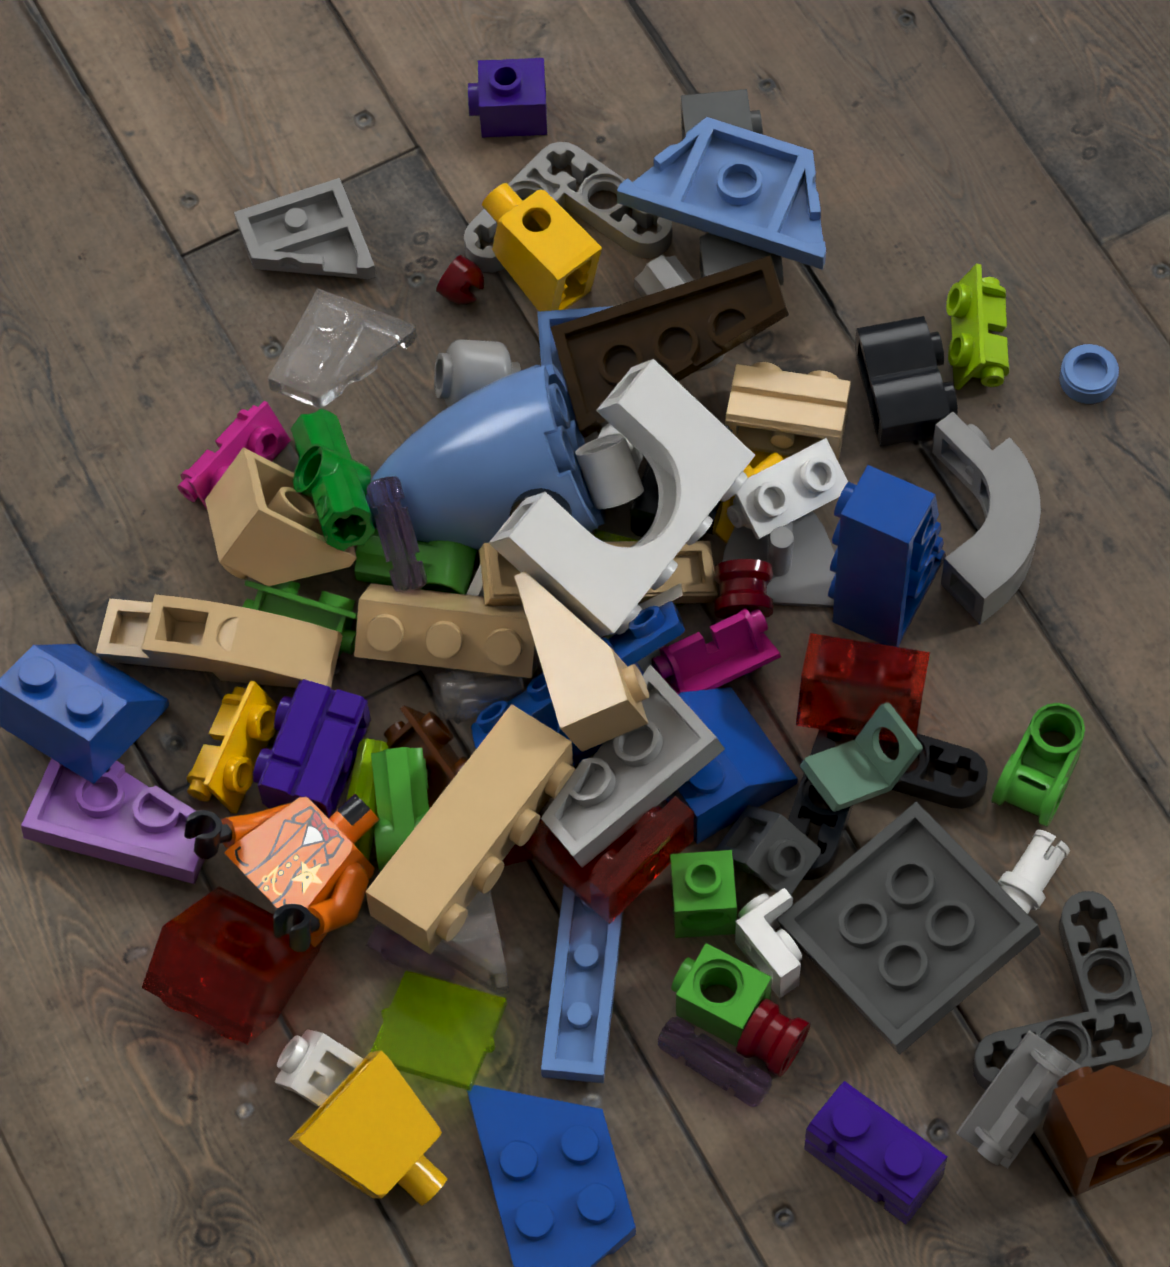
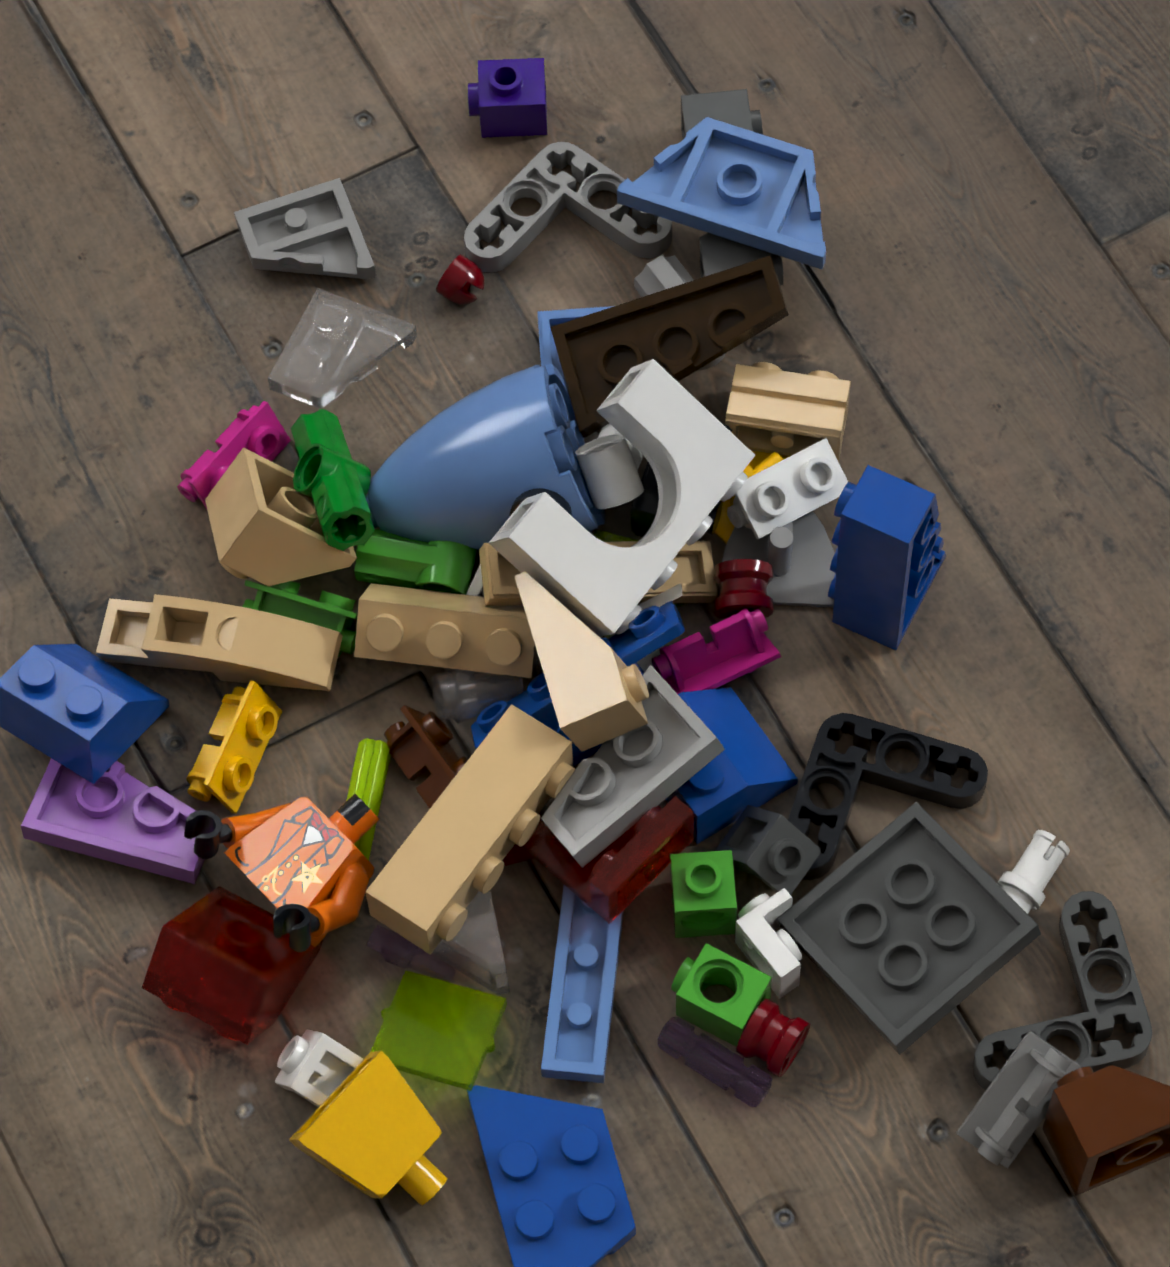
(313, 747): dark purple brick -> none
(396, 534): clear purple axle -> none
(400, 797): bright green piece -> none
(469, 367): light grey head -> none
(542, 248): yellow torso -> none
(852, 677): clear red slope -> none
(860, 767): sand green bracket -> none
(875, 1152): dark purple brick -> none
(903, 379): black brick -> none
(975, 308): lime hinge -> none
(998, 556): light grey arch -> none
(1040, 772): bright green piece -> none
(1089, 373): medium blue tile -> none

